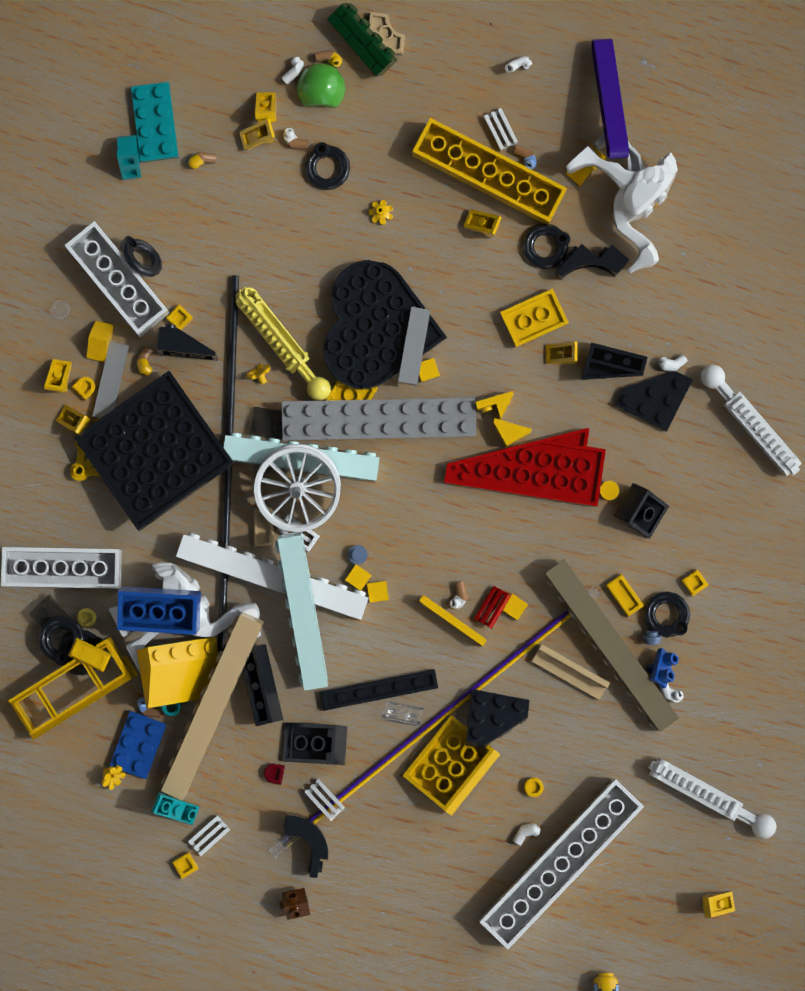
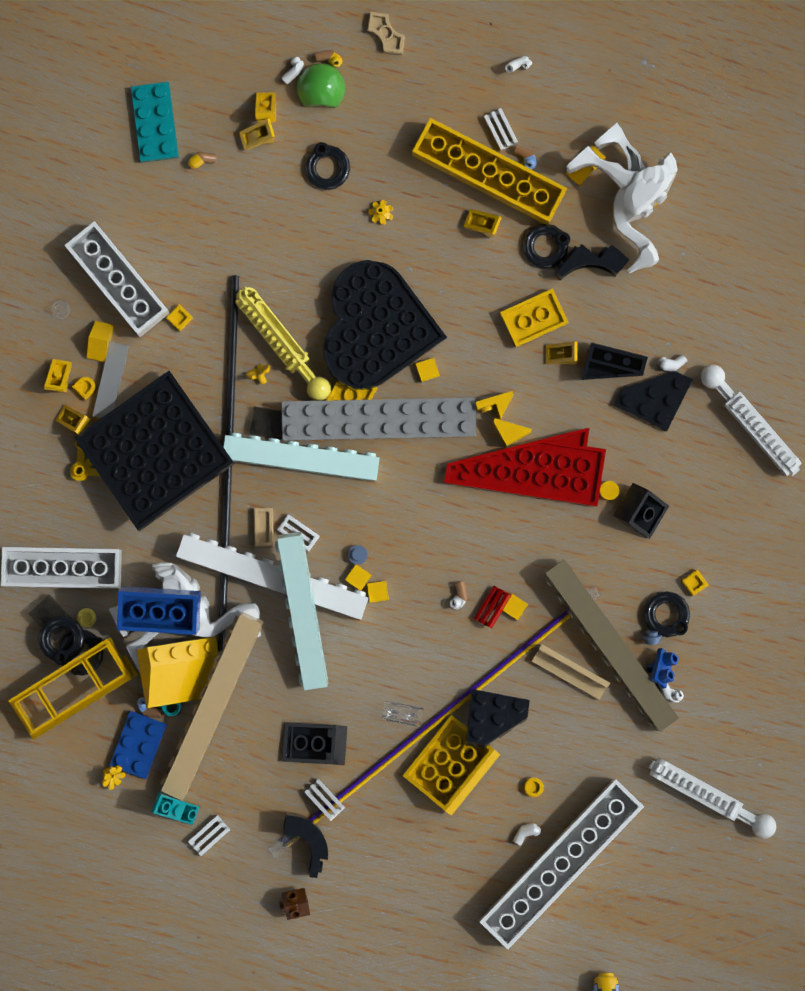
(89, 654): yellow tile -> none
(128, 157): teal tile -> none
(128, 246): black piece -> none
(142, 361): arm -> none
(179, 344): black slope -> none
(185, 865): yellow tile -> none
(261, 687): black brick -> none
(274, 773): dark red tile -> none
(292, 140): arm -> none
(297, 487): white wheel -> none
(362, 39): dark green brick -> none
(379, 689): black tile -> none
(414, 346): light grey tile -> none
(452, 620): yellow tile -> none
(610, 98): dark purple beam -> none
(624, 595): yellow tile -> none
(718, 904): yellow slope -> none

